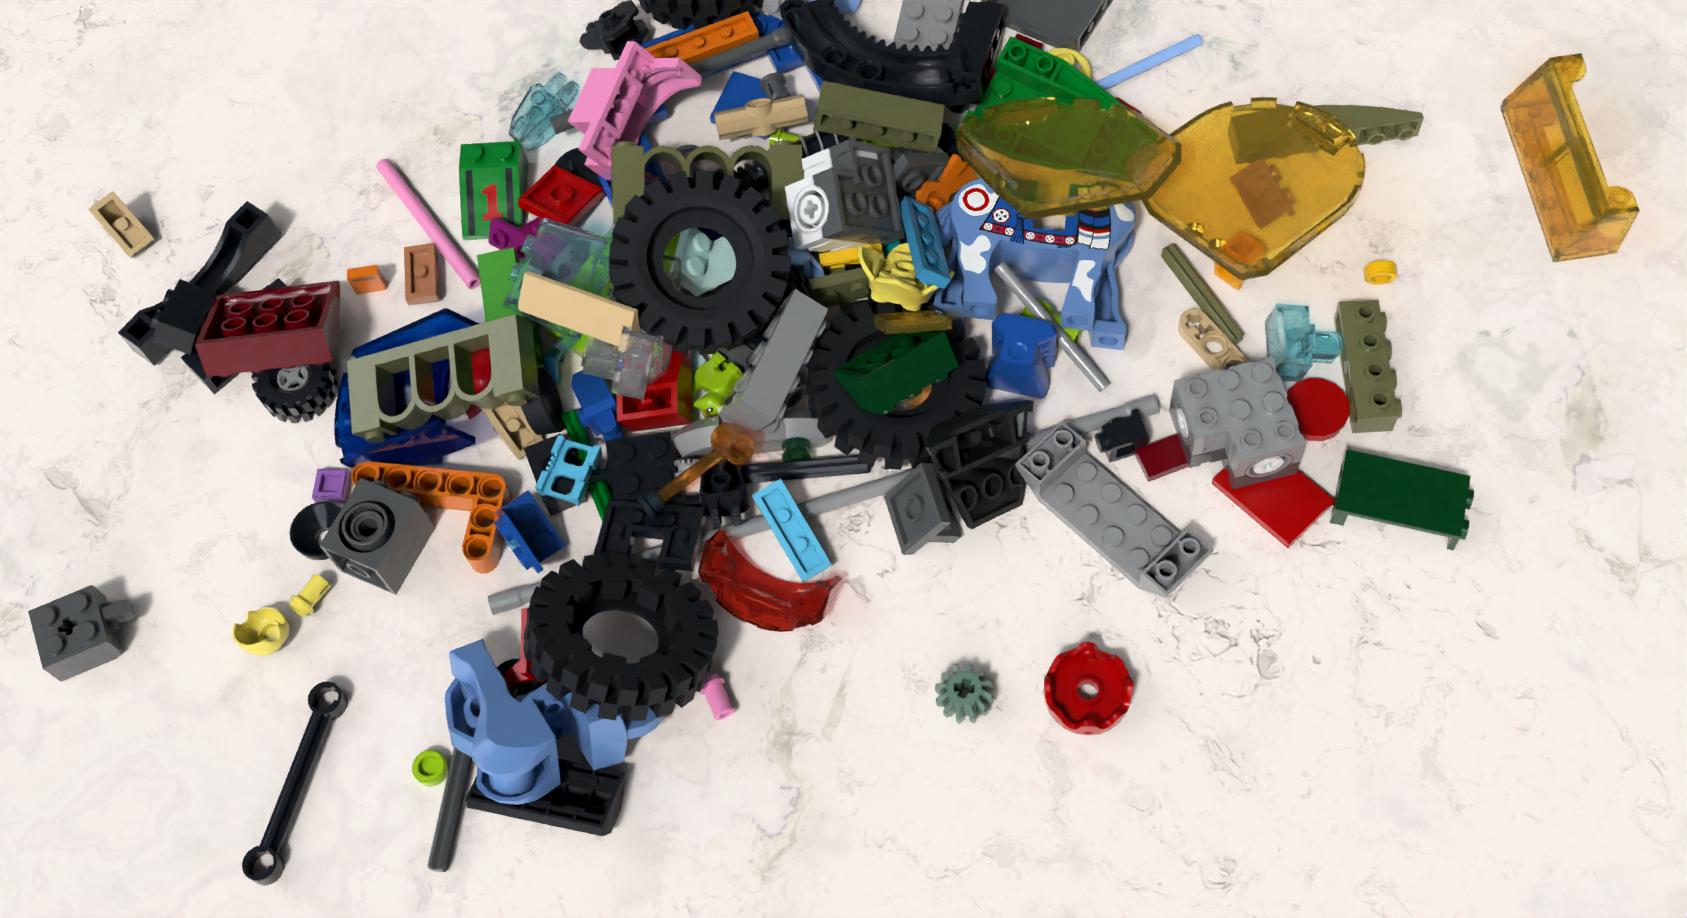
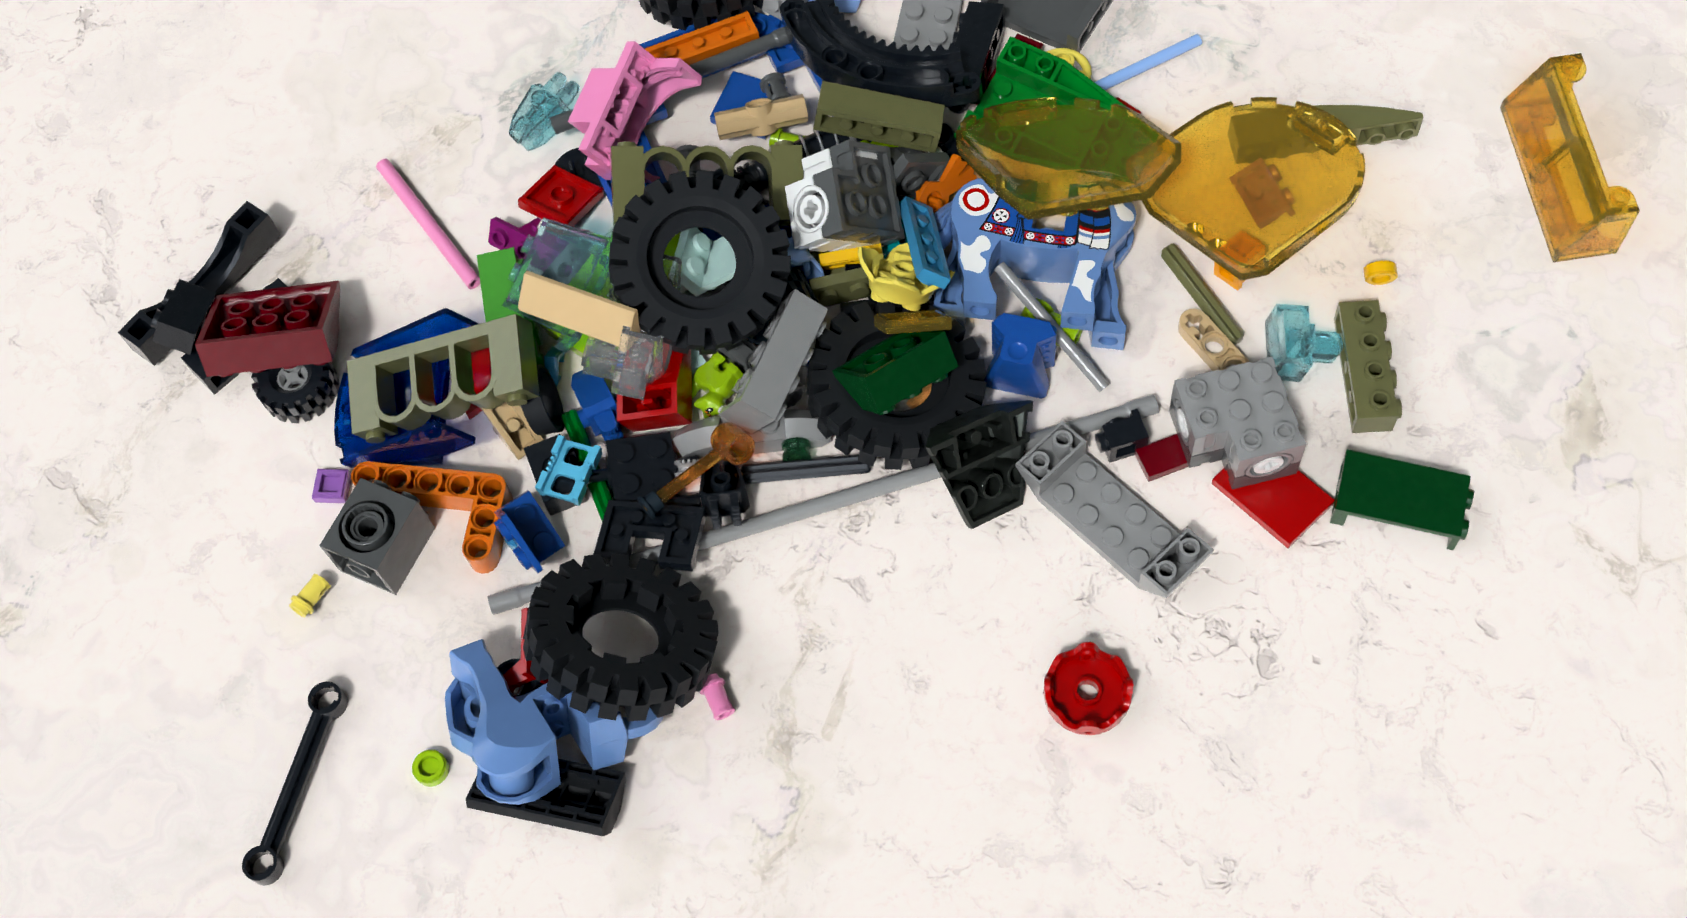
(78, 631): dark grey hinge -> none
(121, 224): tan slope -> none
(262, 631): light yellow hair -> none
(309, 525): black piece -> none
(366, 279): orange tile -> none
(421, 274): nougat plate -> none
(449, 811): dark grey axle -> none
(490, 185): green slope -> none
(614, 30): black hinge -> none
(758, 596): clear red windscreen -> none
(791, 530): medium azure plate -> none
(921, 510): dark grey bracket -> none
(953, 687): sand green gear -> none
(1319, 408): red tile -> none

